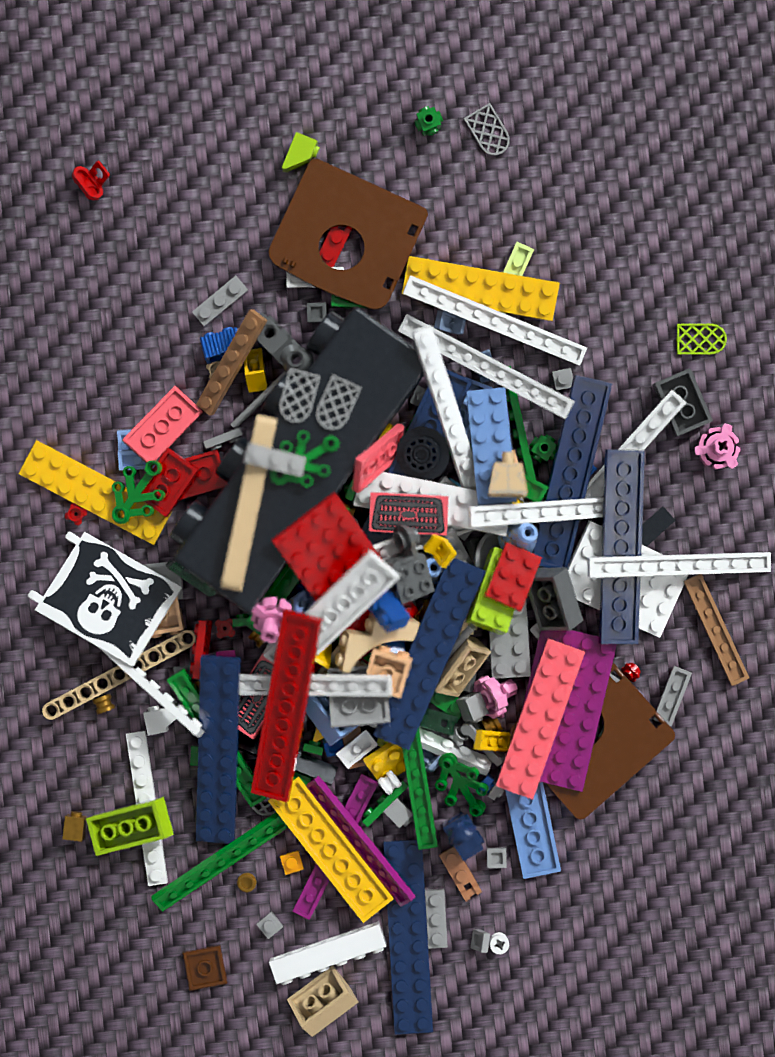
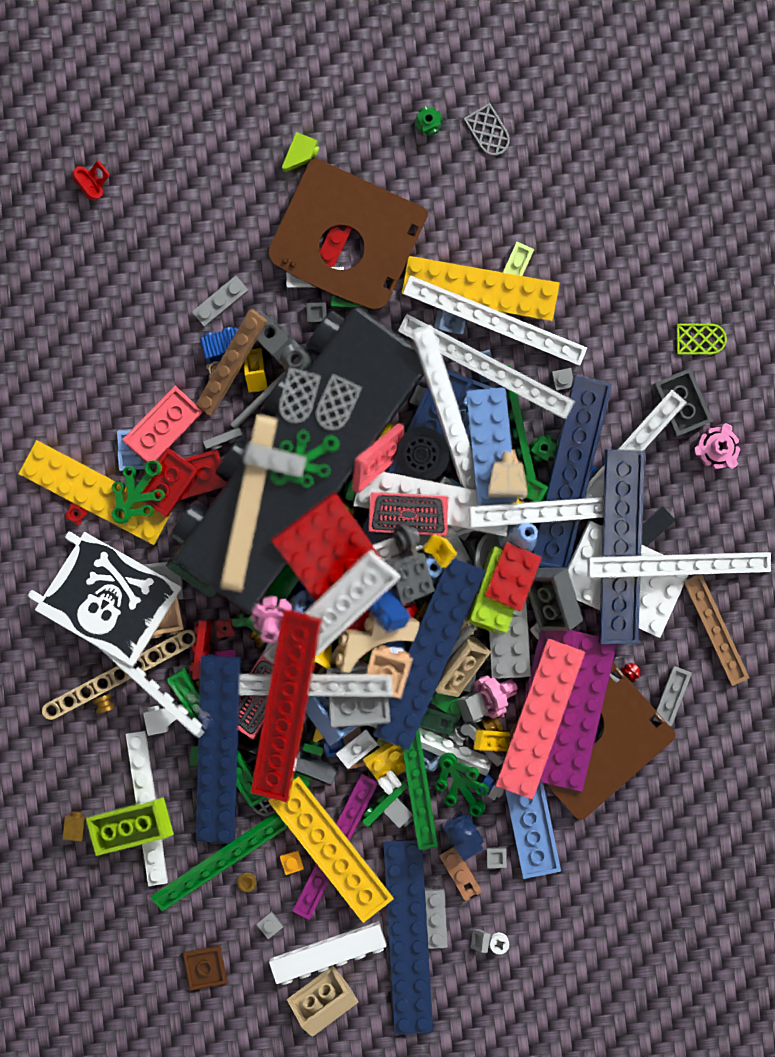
(361, 842): magenta plate -> none

